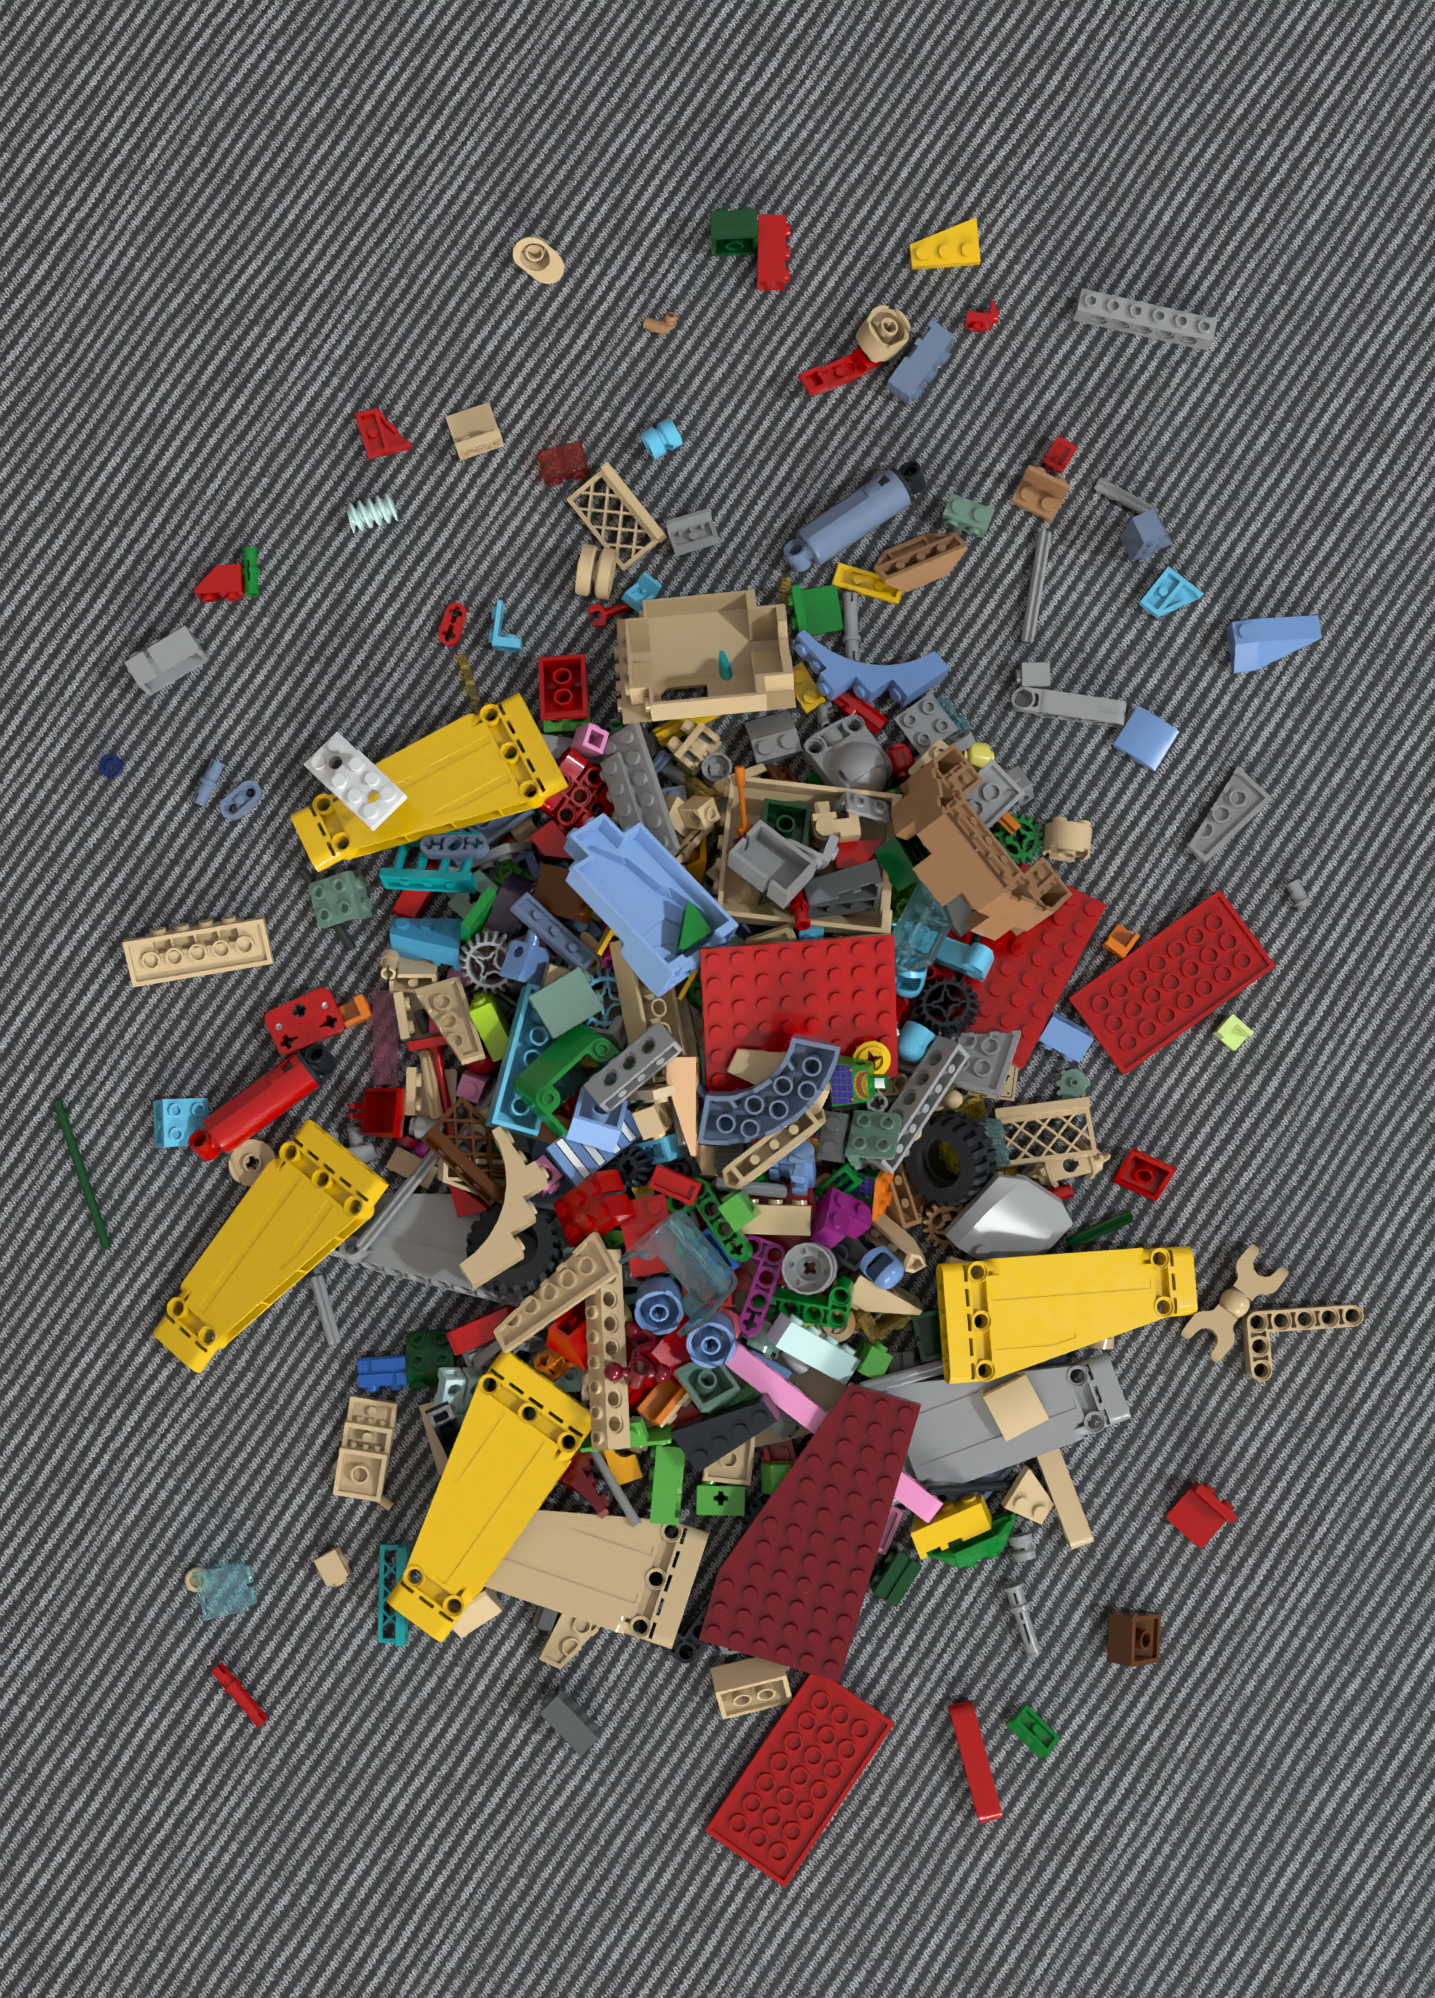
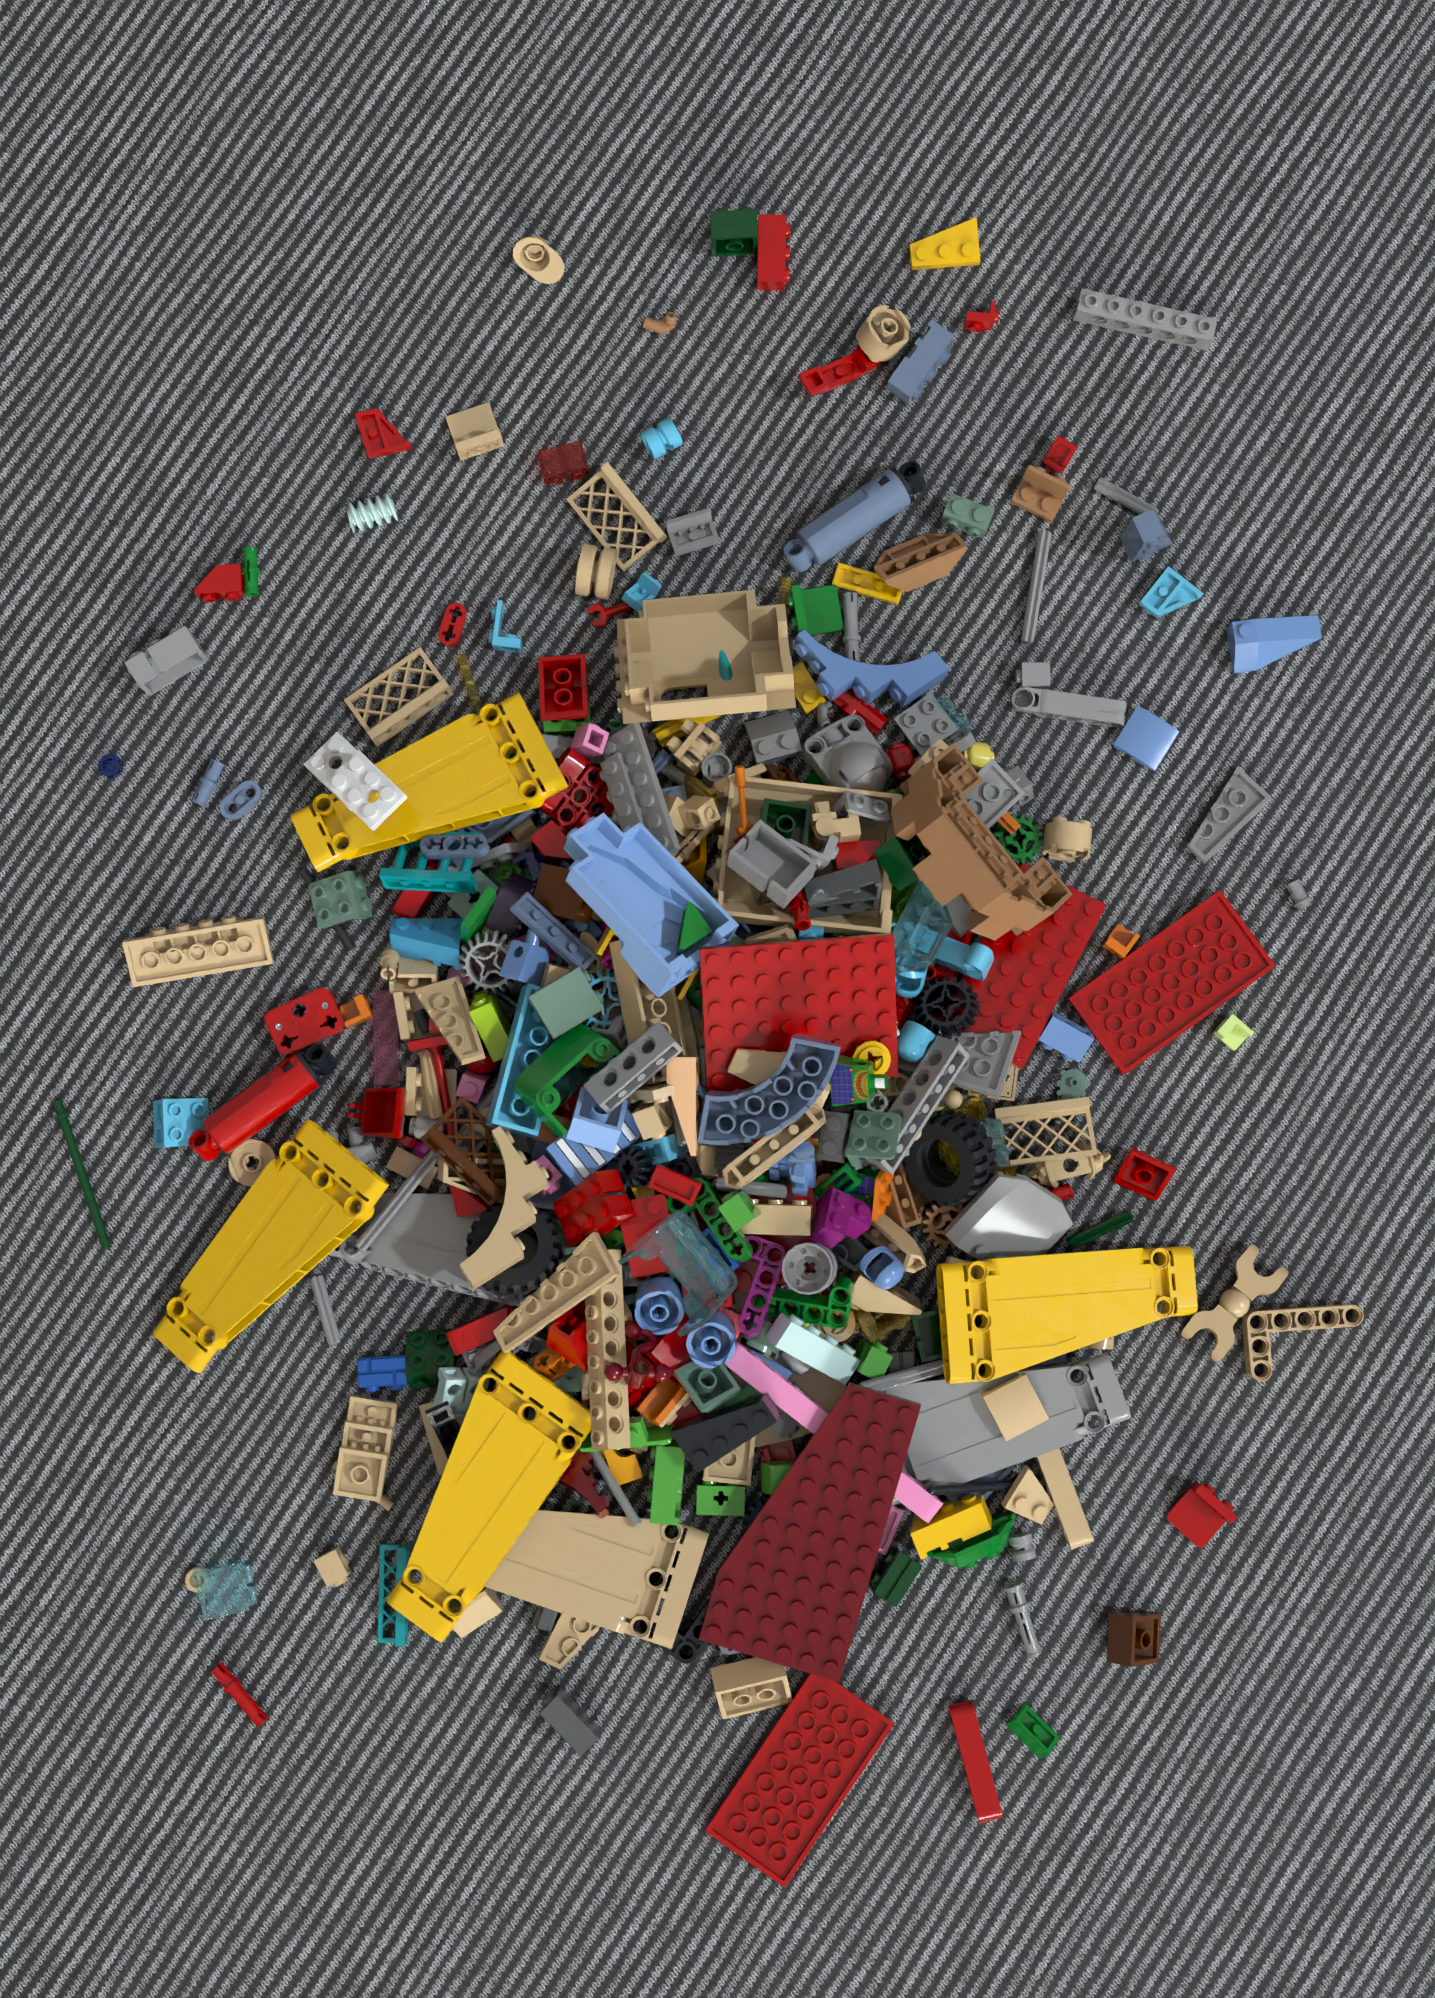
(411, 710): none -> tan fence

